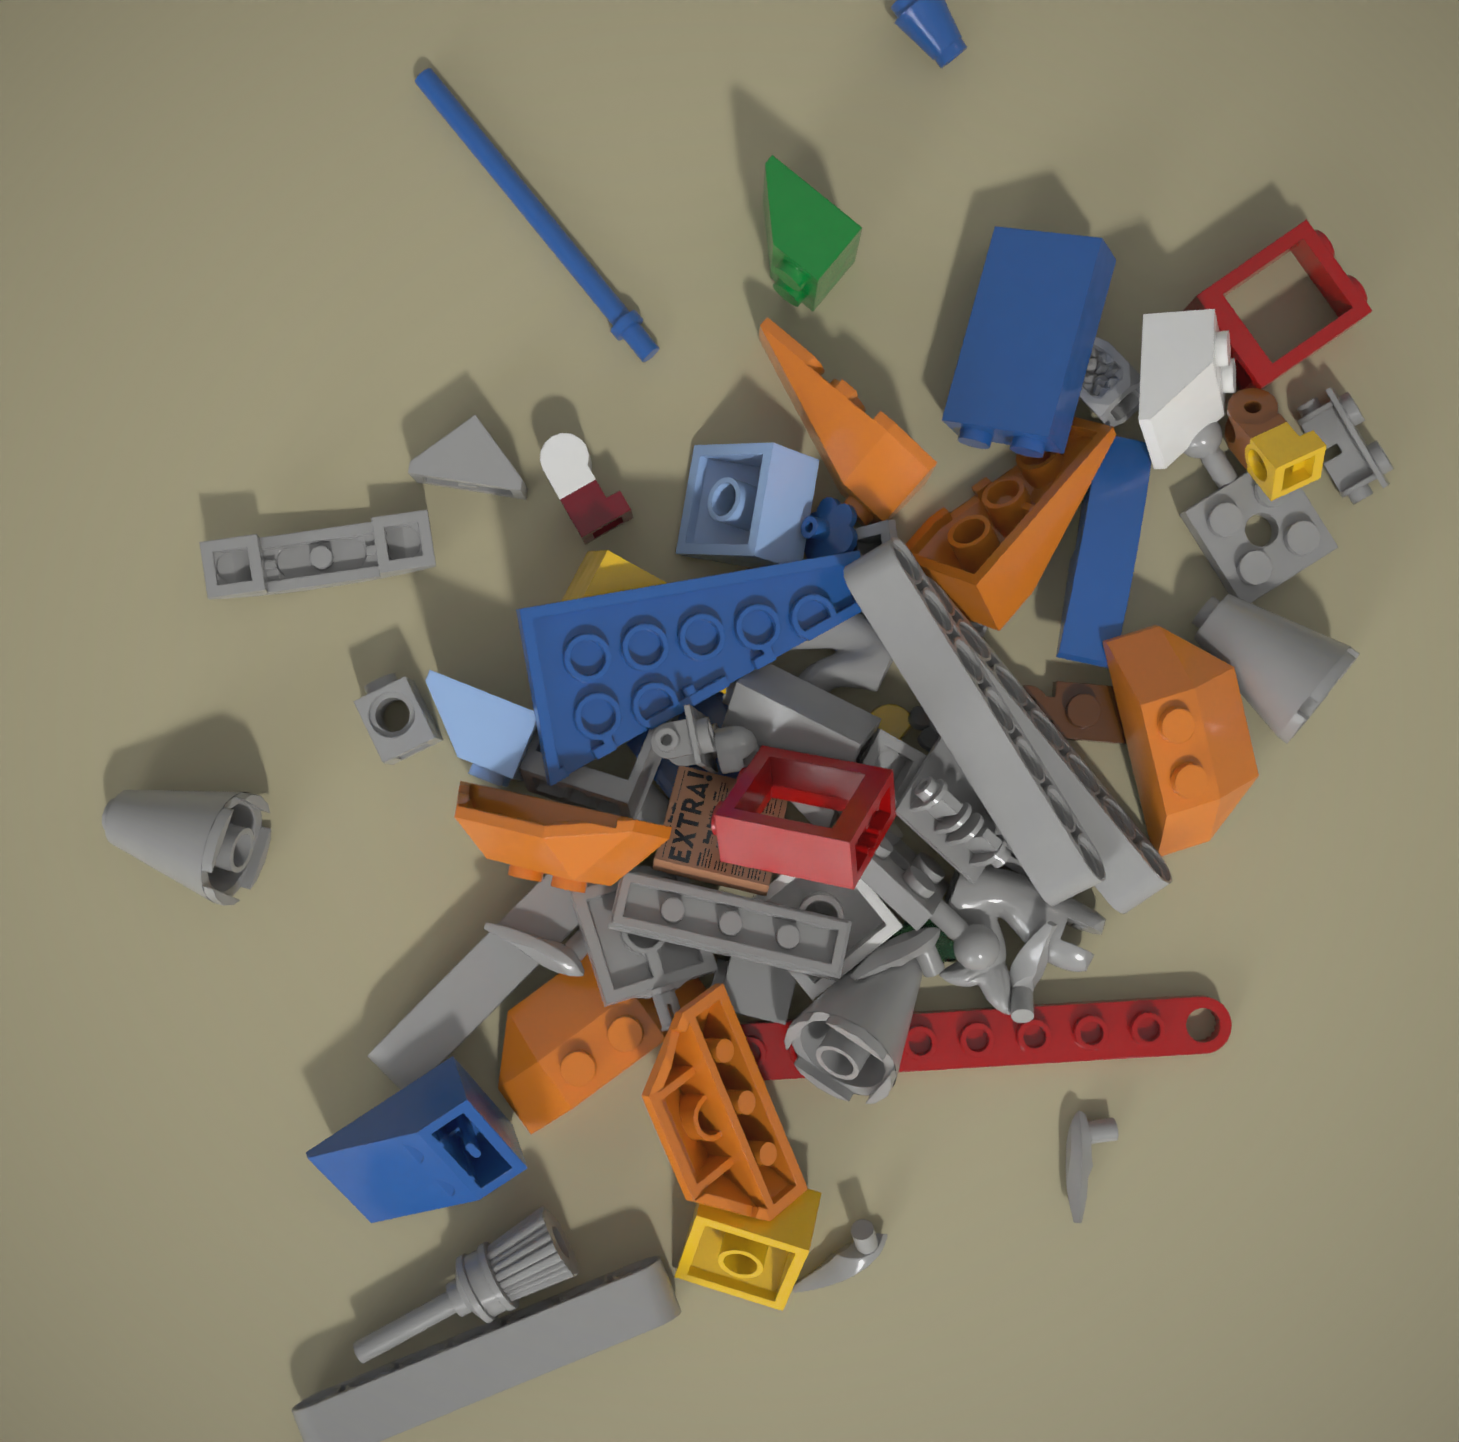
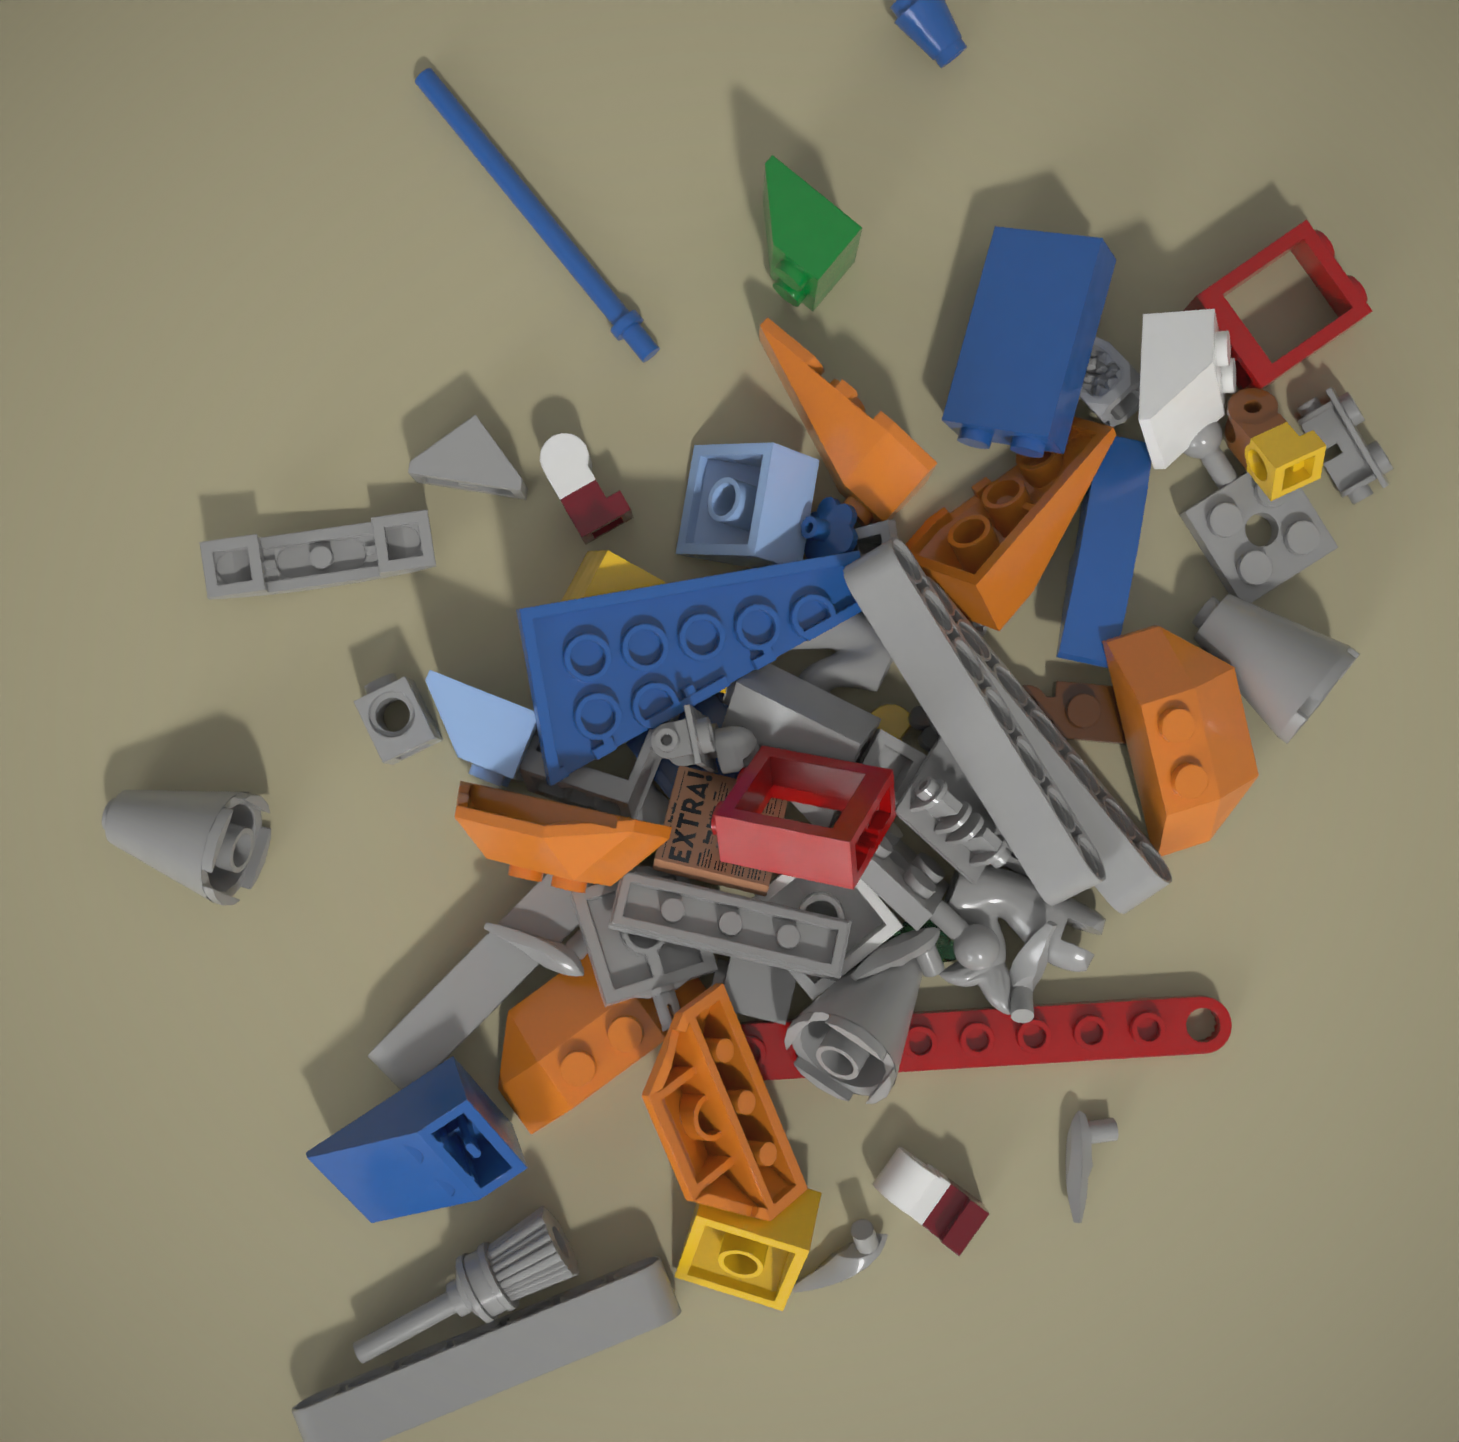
(931, 1199): none -> leg

